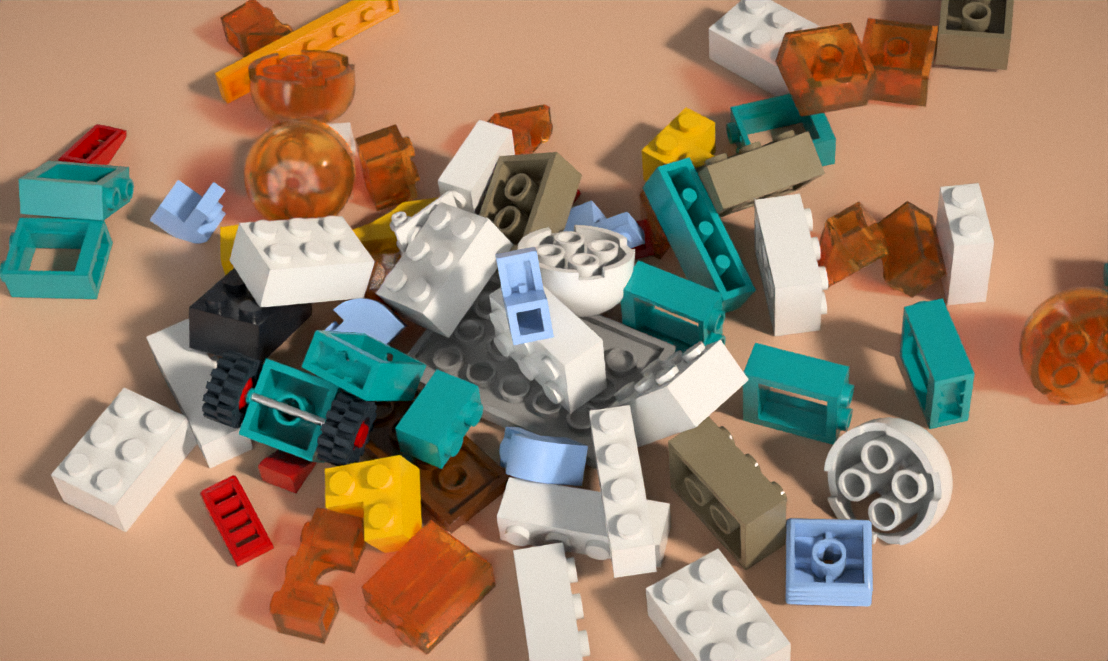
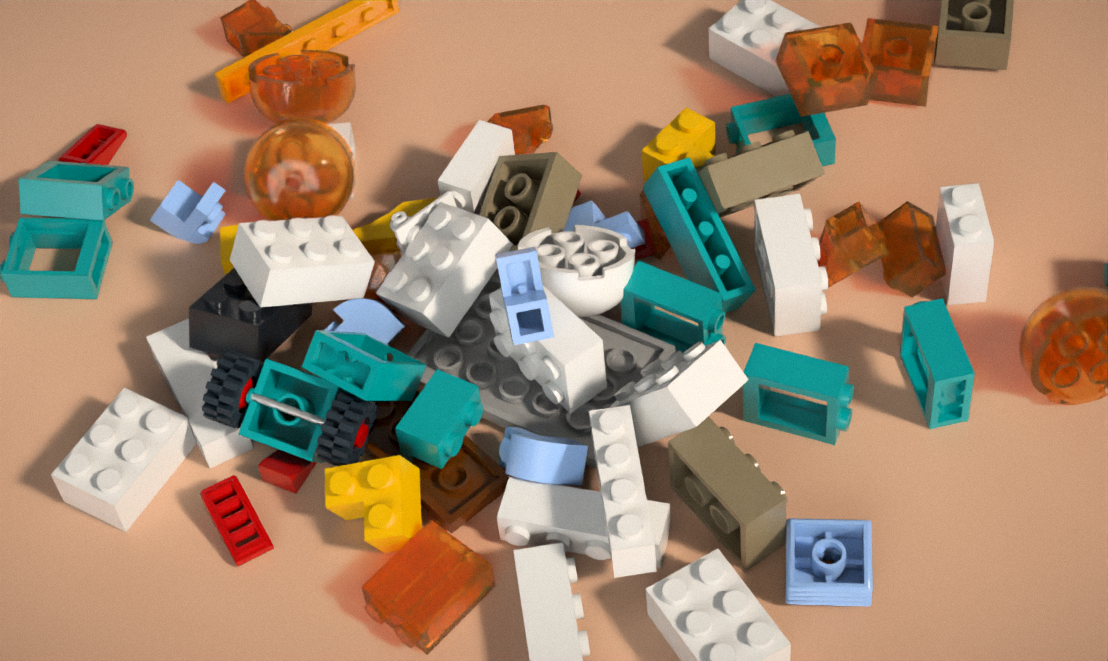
(327, 544): clear orange arch -> none
(387, 167): clear orange brick -> none
(899, 464): white cylinder -> none

